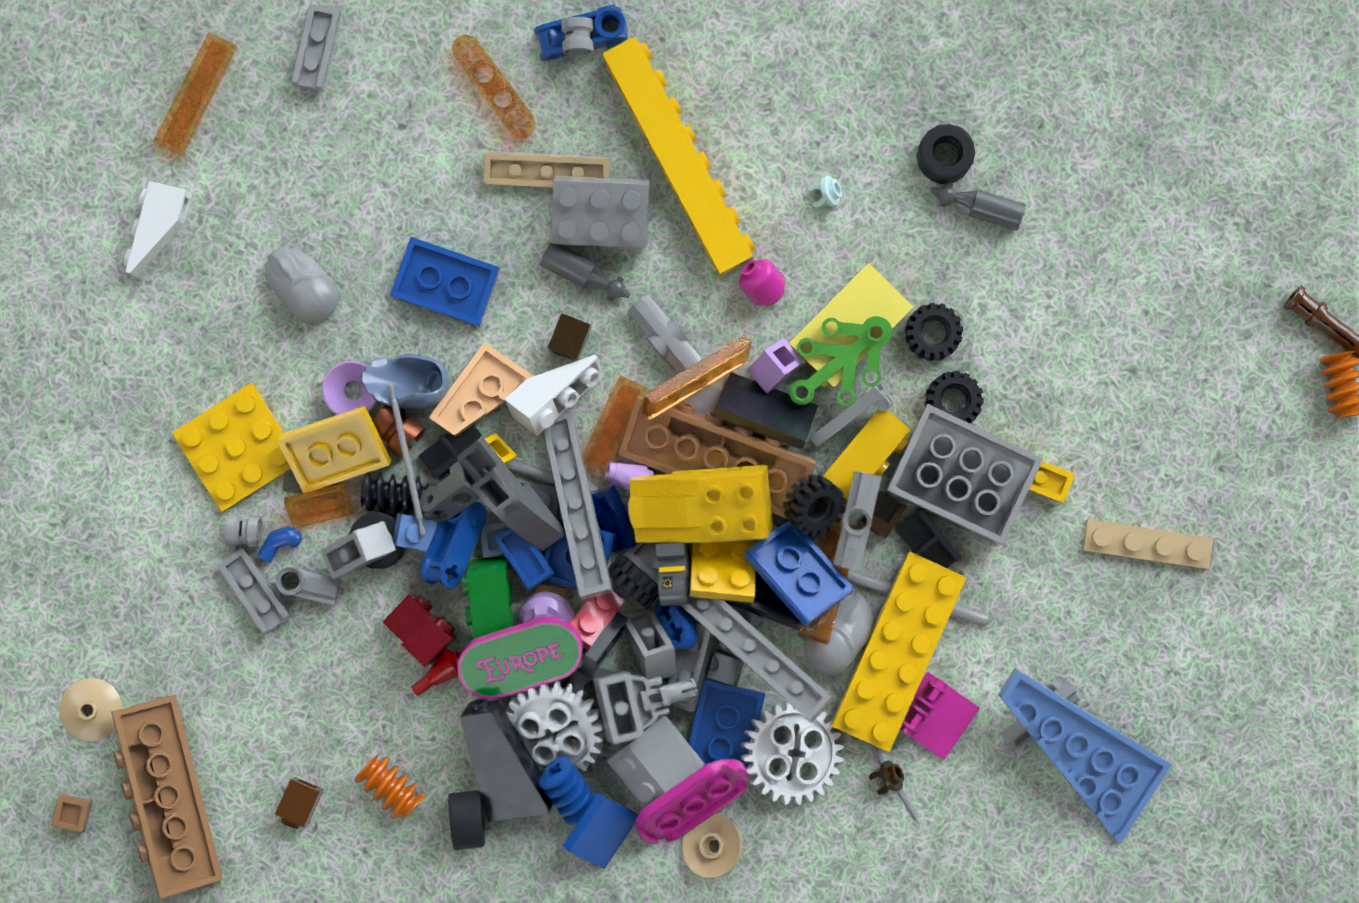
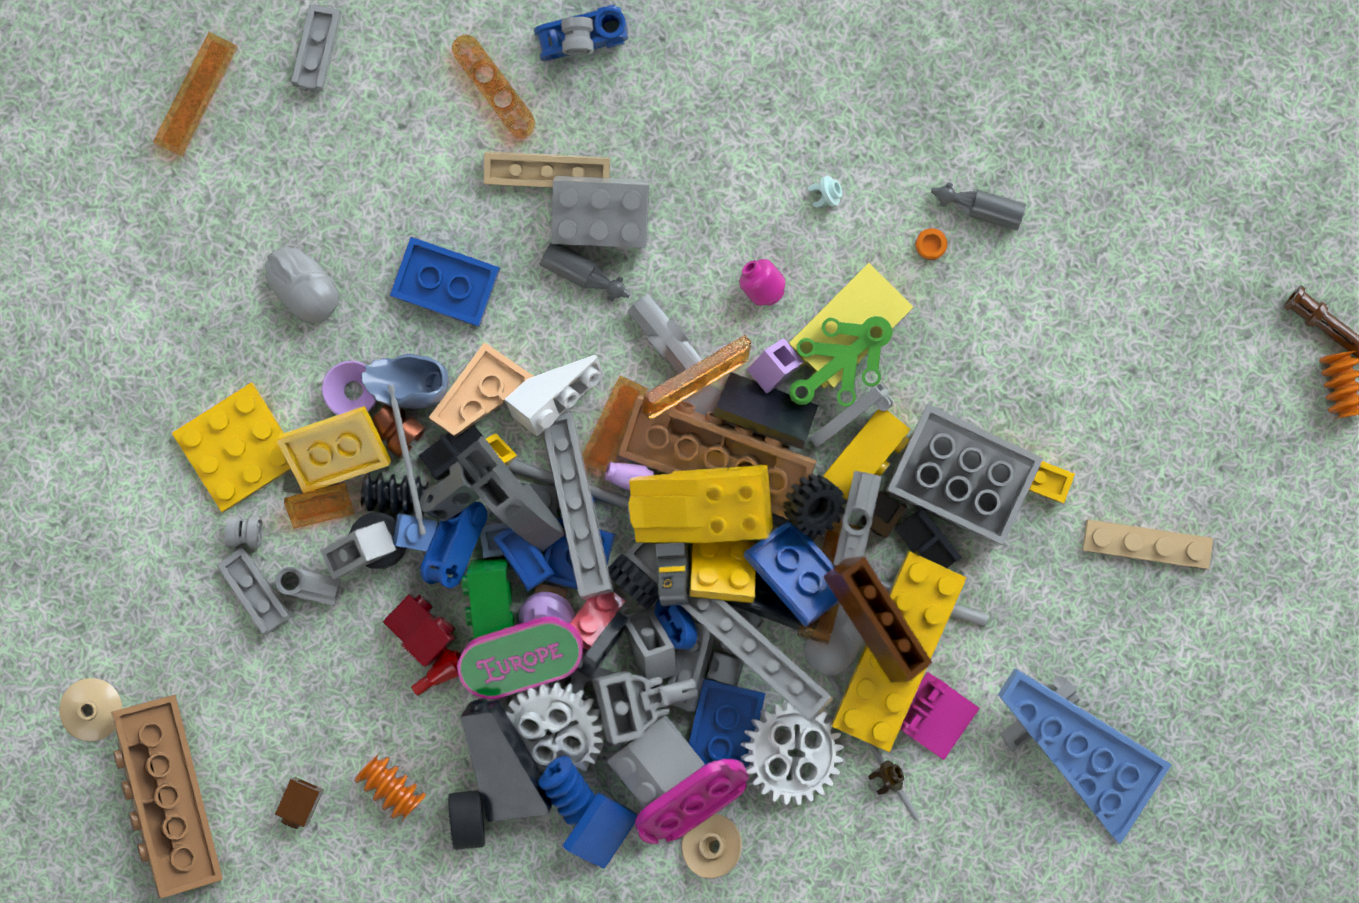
(71, 813): medium nougat plate -> none
(160, 219): white slope -> none
(279, 538): blue arm -> none
(569, 337): dark brown panel -> none
(613, 517): clear blue plate -> none
(678, 157): yellow brick -> none
(877, 619): none -> reddish brown brick
(931, 244): none -> orange tile
(938, 313): black tyre -> none
(957, 137): black tyre -> none
(966, 385): black tyre -> none

